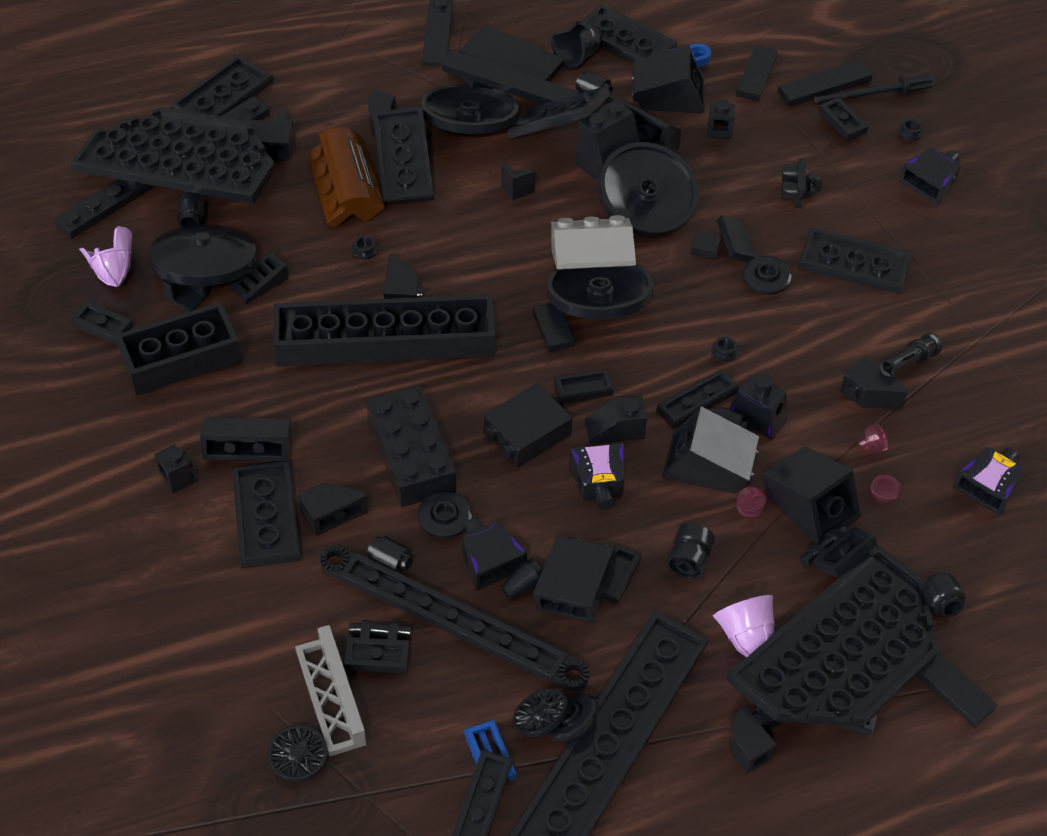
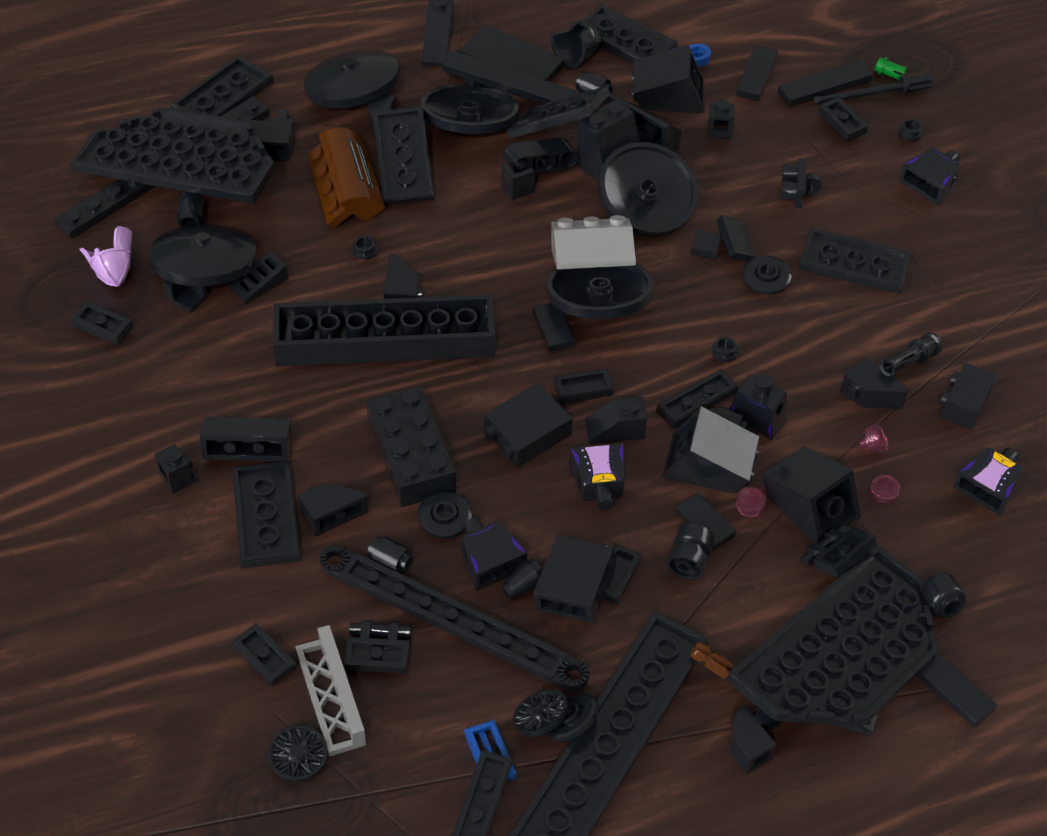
(178, 348): black brick -> none
(264, 654): none -> black plate
(352, 78): none -> black dish
(541, 155): none -> black beam
(700, 512): none -> black tile
(712, 660): none -> reddish brown axle
(748, 623): lavender helmet -> none
(889, 68): none -> green pin
(967, 396): none -> black brick

